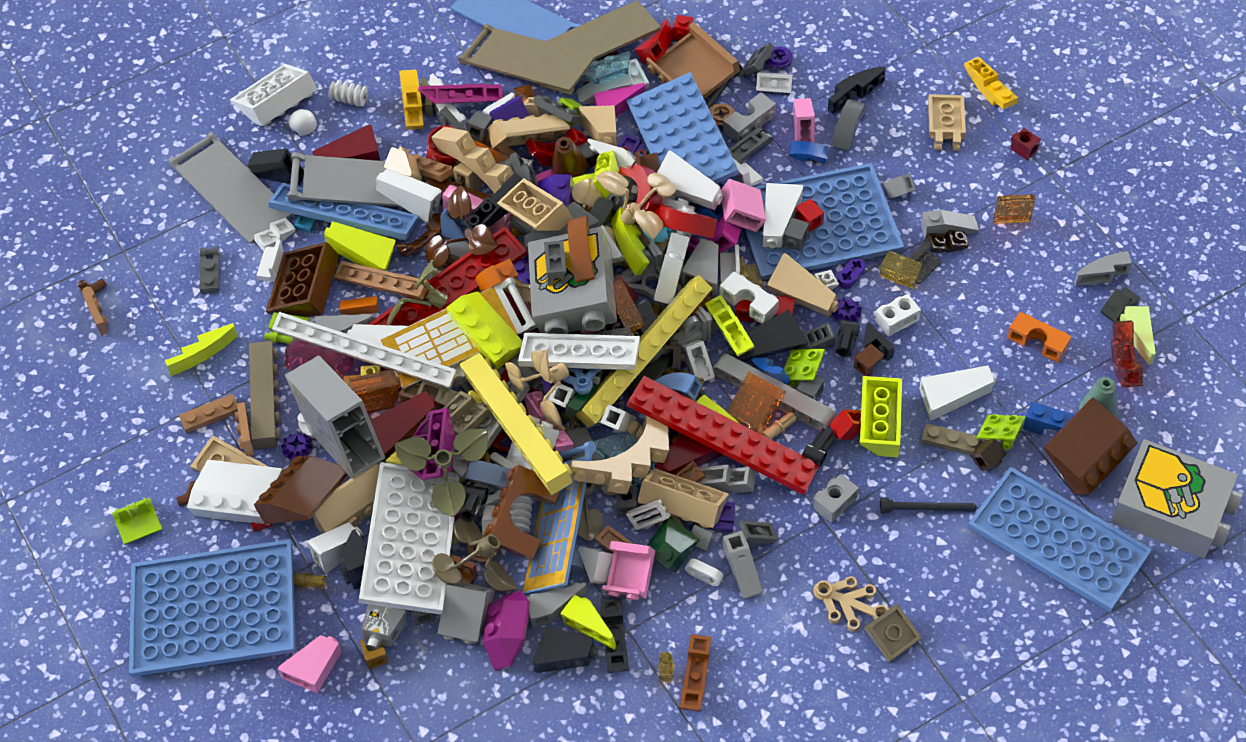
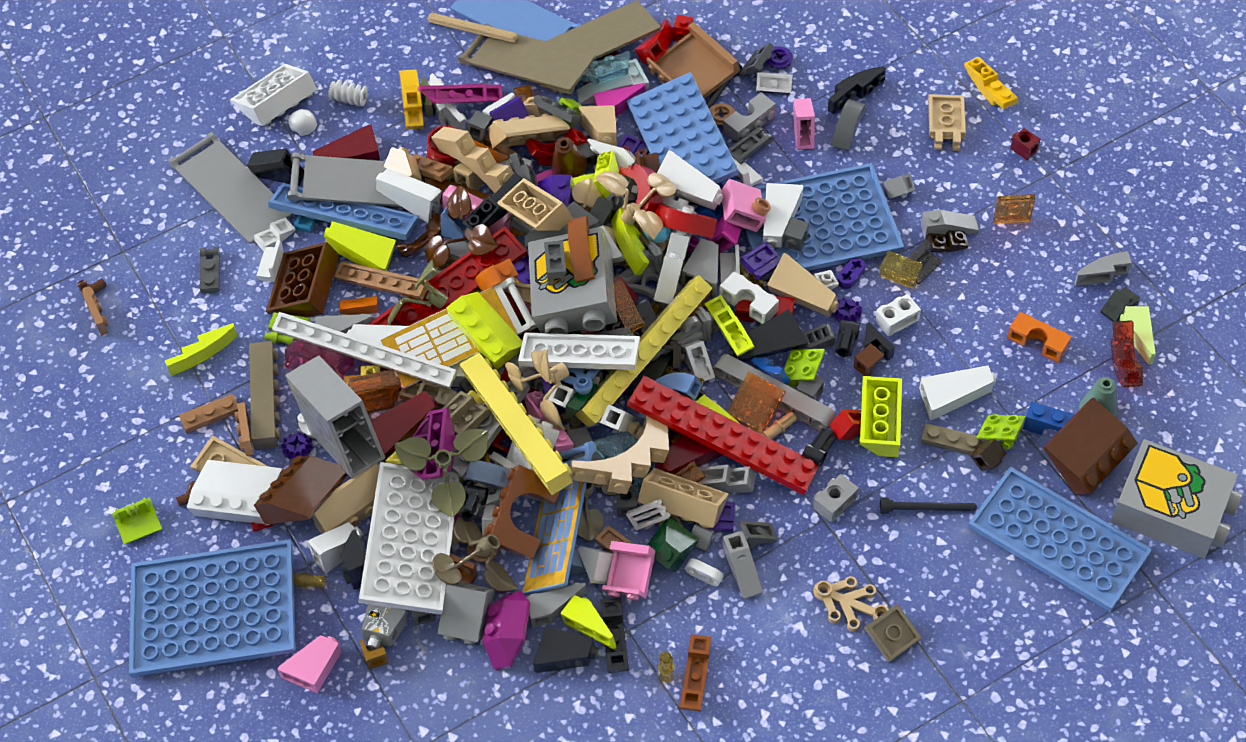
(473, 27): none -> tan axle
(521, 514): white piece -> none
(761, 206): none -> nougat tile
(761, 260): none -> dark purple plate
(802, 150): blue slope -> none
(810, 213): red brick -> none

